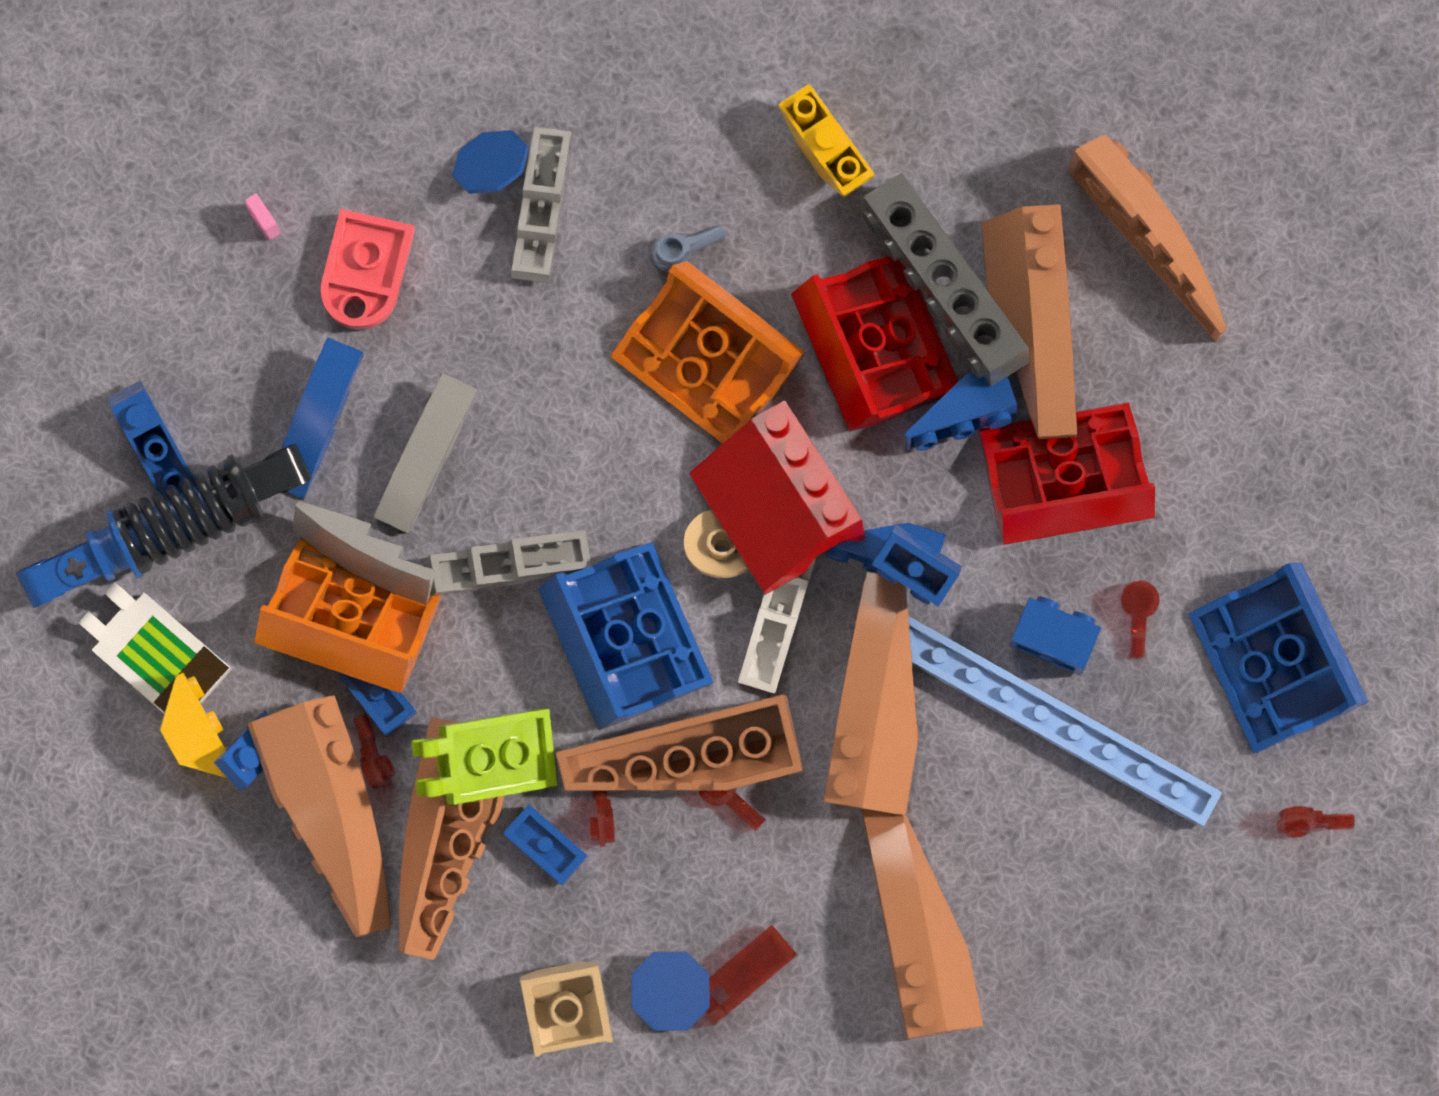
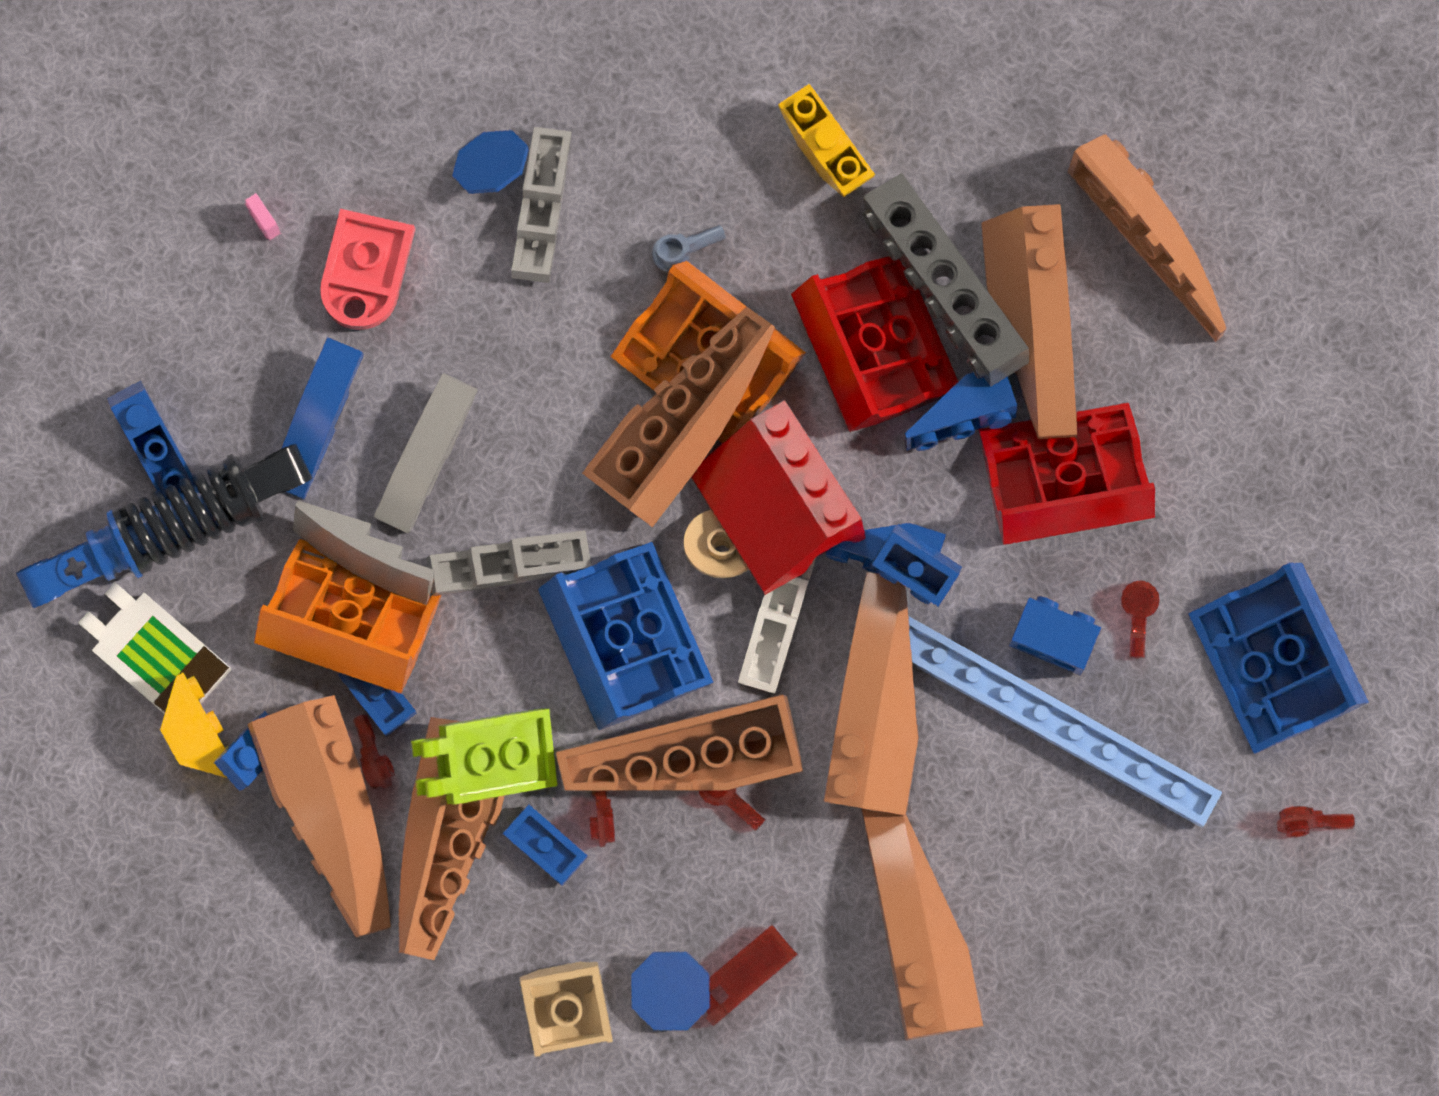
(673, 432): none -> nougat wedge

